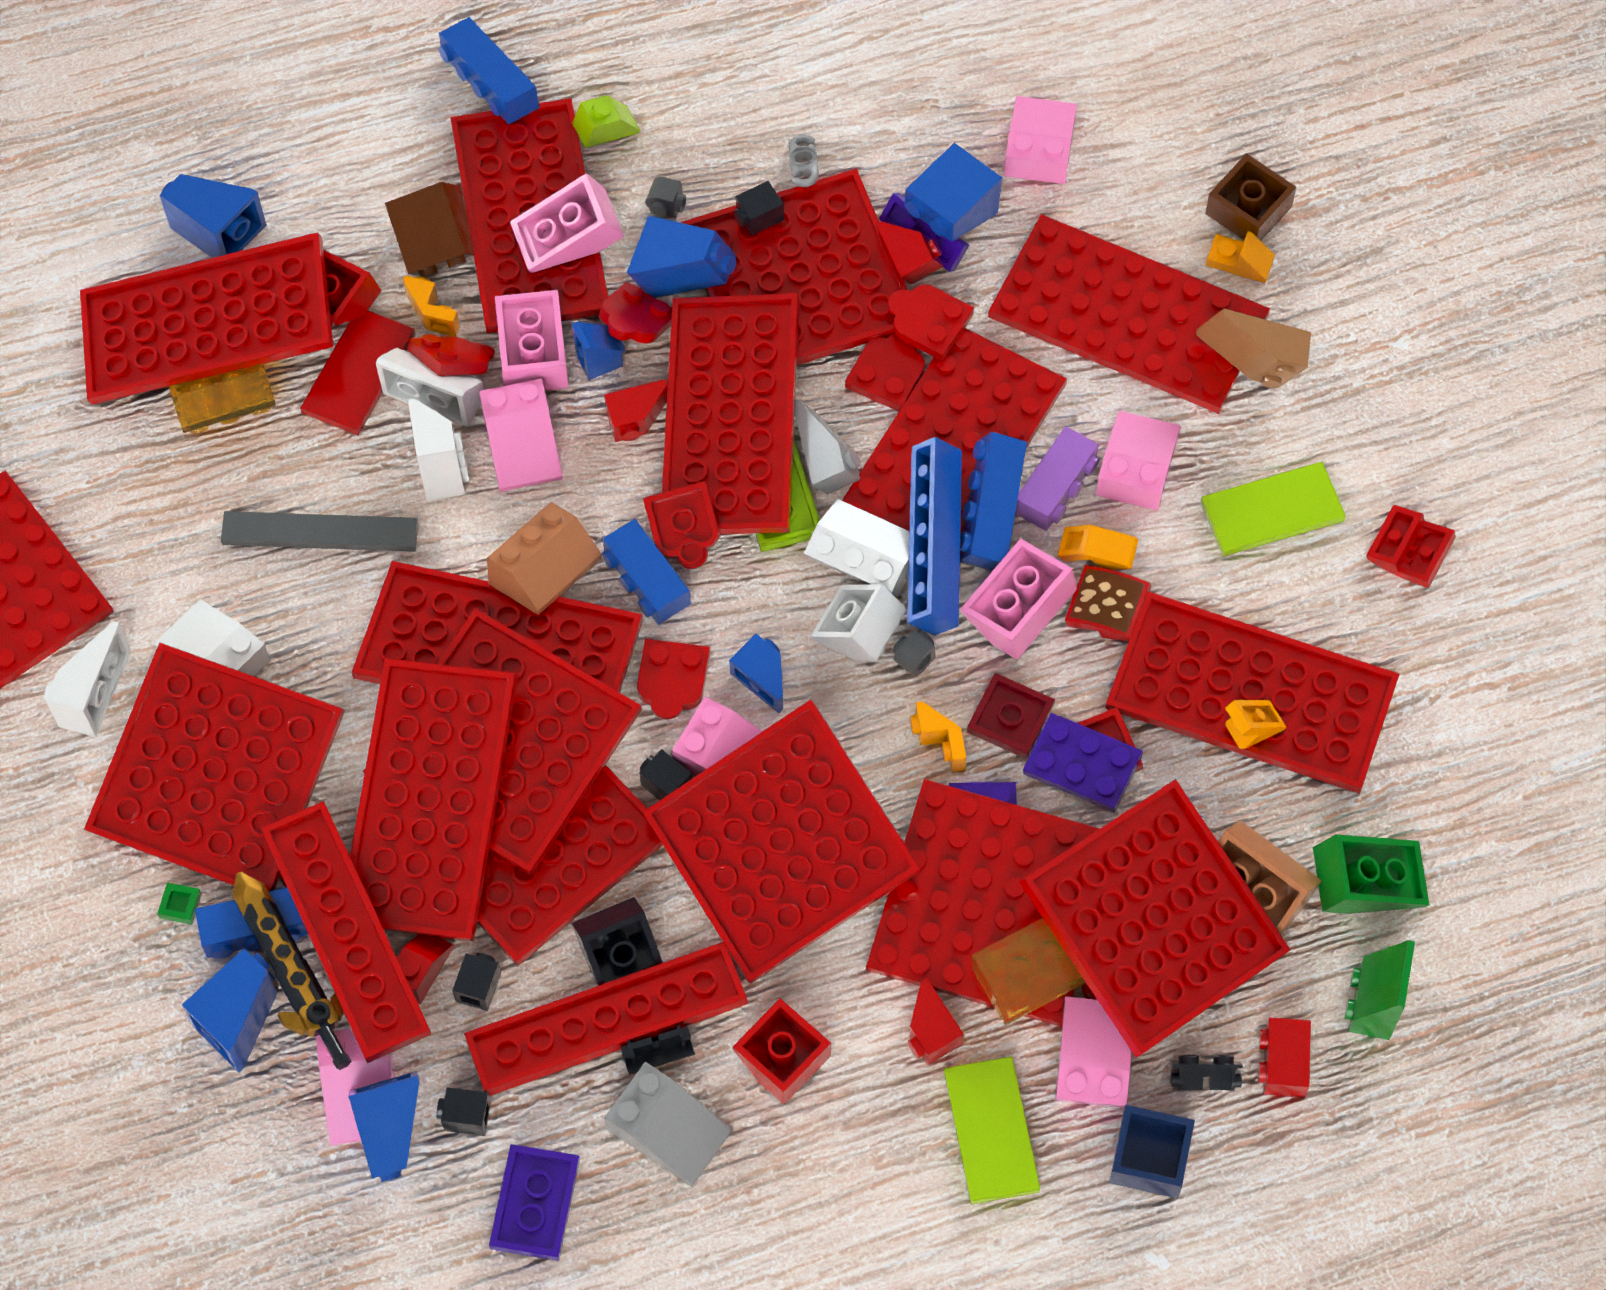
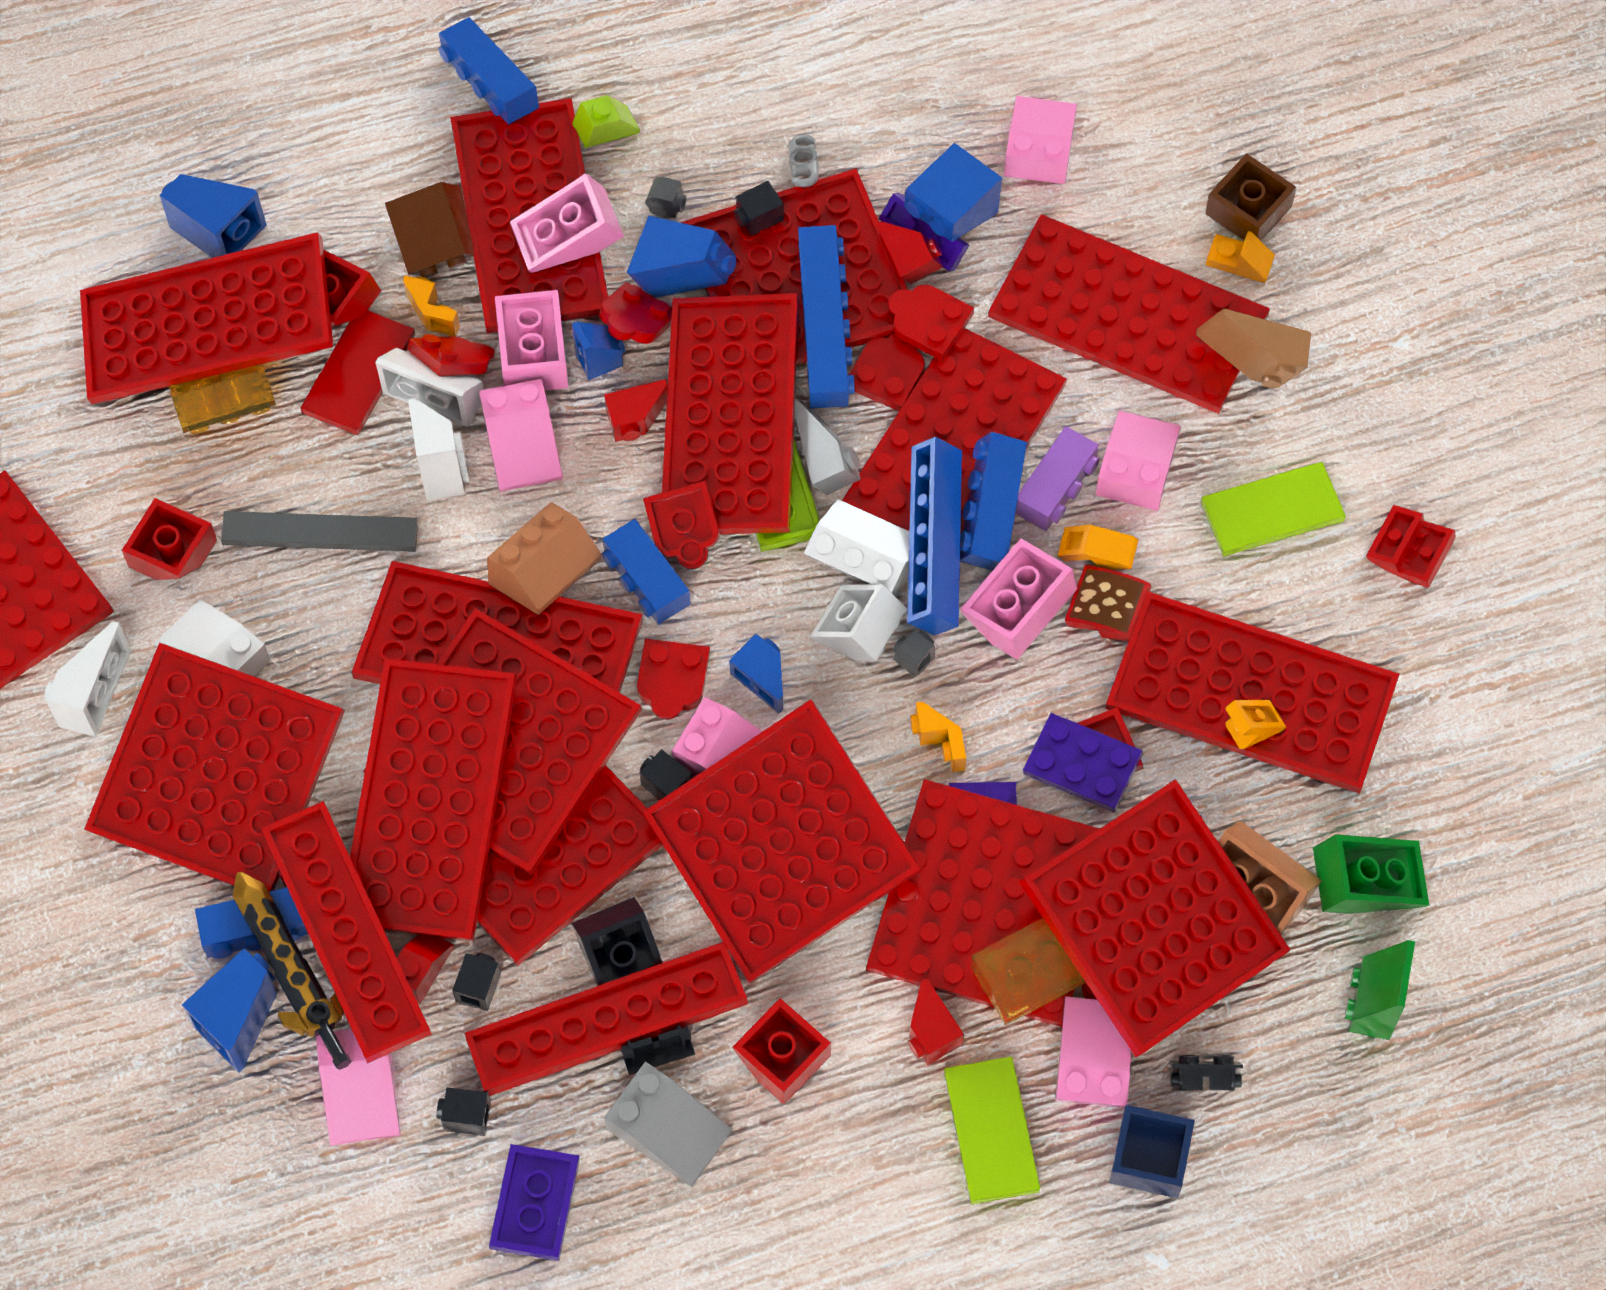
(168, 542): none -> red slope
(179, 903): green plate -> none
(385, 1122): blue slope -> none
(824, 317): none -> blue brick
(1010, 715): dark red plate -> none
(1285, 1057): red brick -> none

